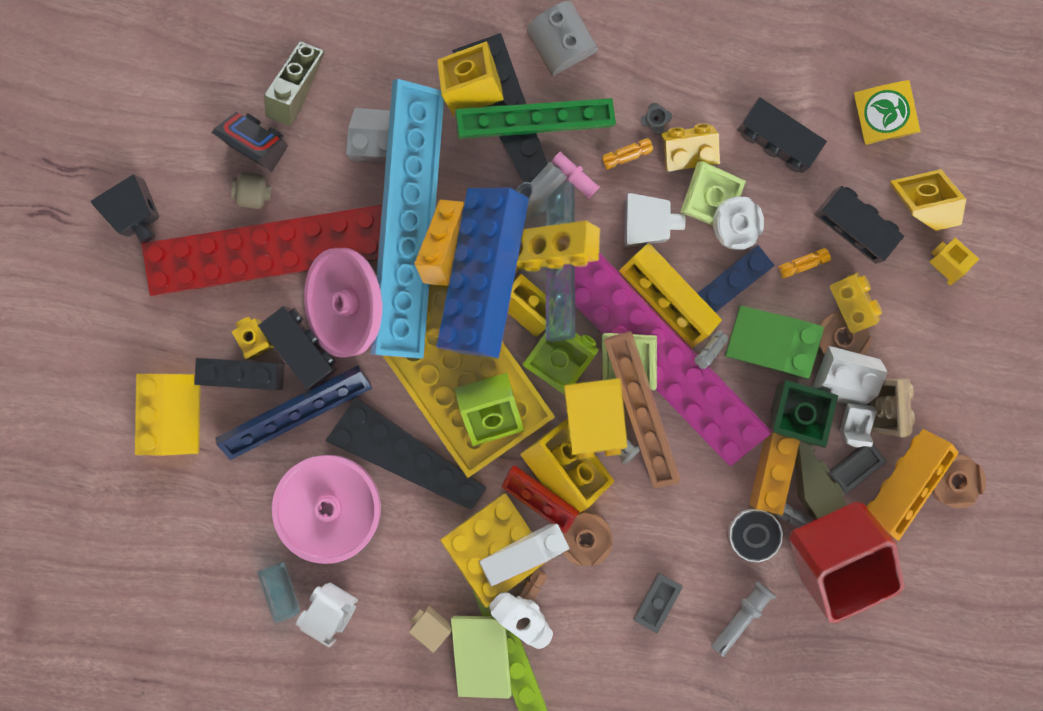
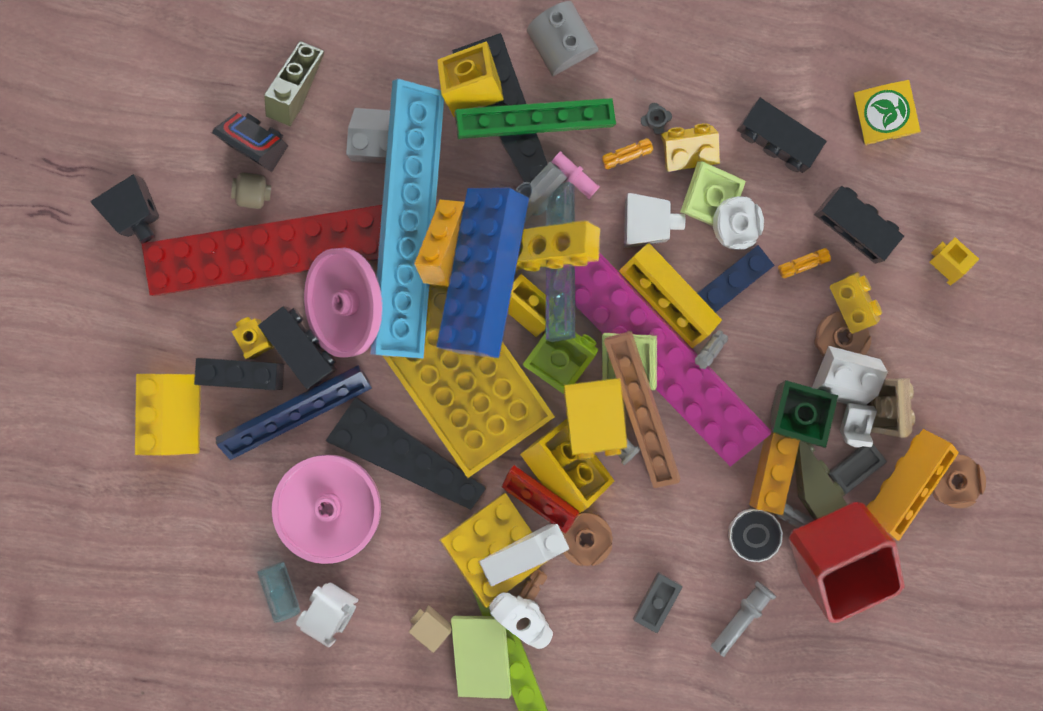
(489, 409): lime slope -> none
(774, 342): bright green slope -> none
(931, 199): yellow slope -> none

